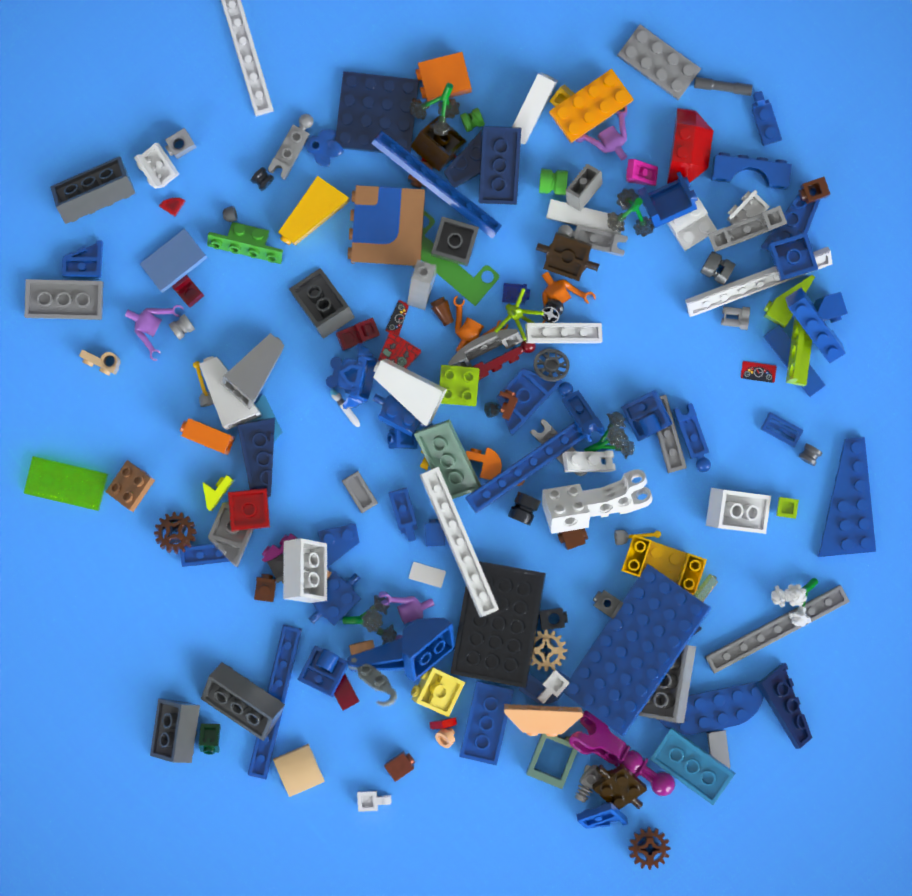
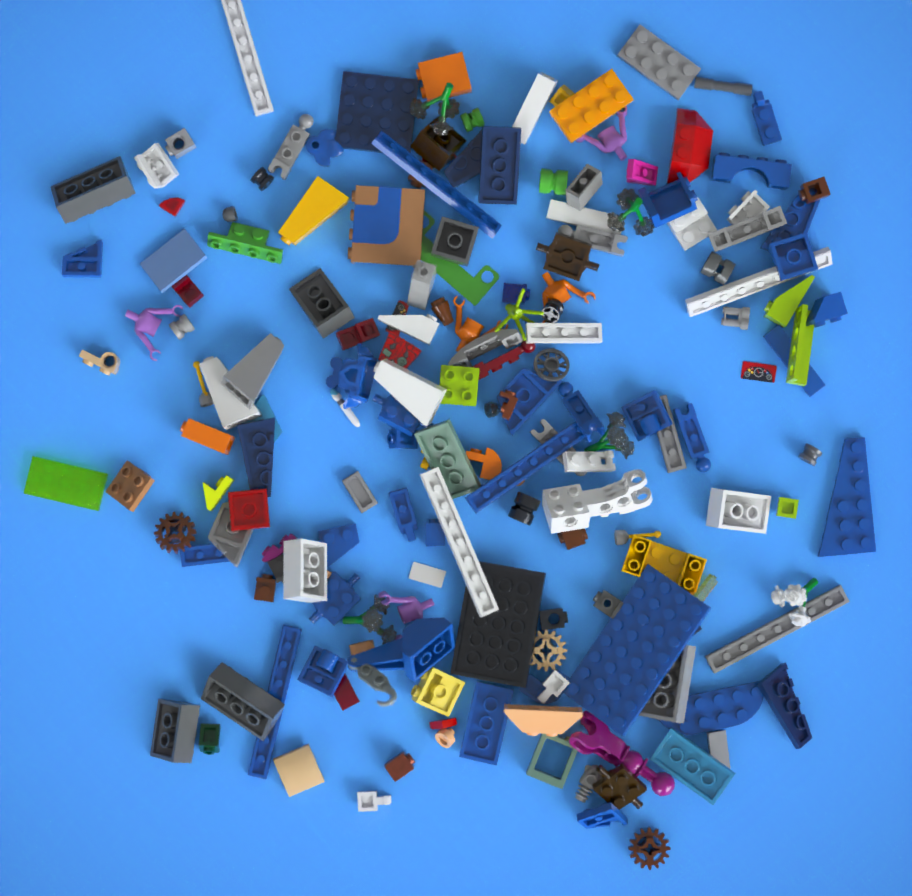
(63, 299): light grey plate -> none
(417, 326): none -> white slope
(776, 435): blue tile -> none
(815, 327): blue arch -> none

